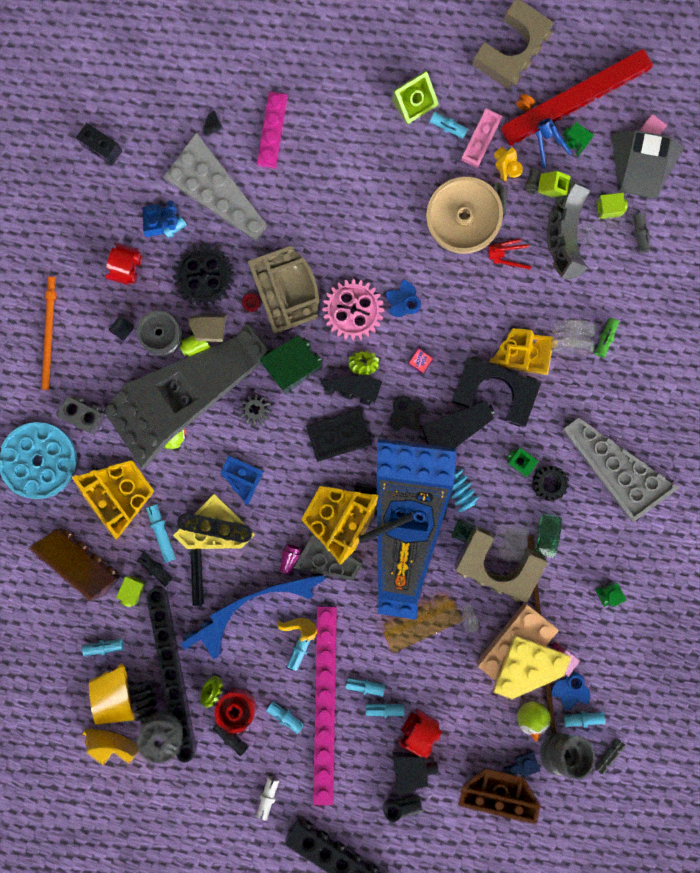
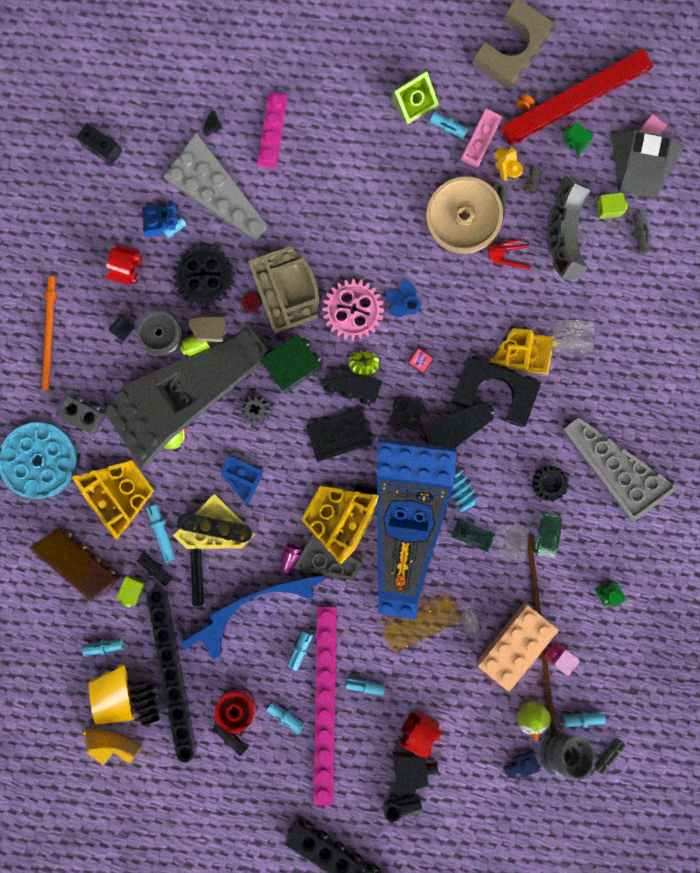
(168, 729): dark grey wheel -> none
(211, 691): lime gear -> none
(267, 798): white pin -> none
(307, 627): yellow piece -> none
(385, 710): medium azure axle -> none
(386, 527): black bar -> none
(500, 795): reddish brown wedge -> none
(517, 584): dark tan arch -> none
(528, 461): green brick -> none
(529, 667): light yellow plate -> none
(548, 129): blue plant -> none
(554, 184): lime brick -> none
(570, 693): blue plate -> none
(611, 326): bright green pin -> none

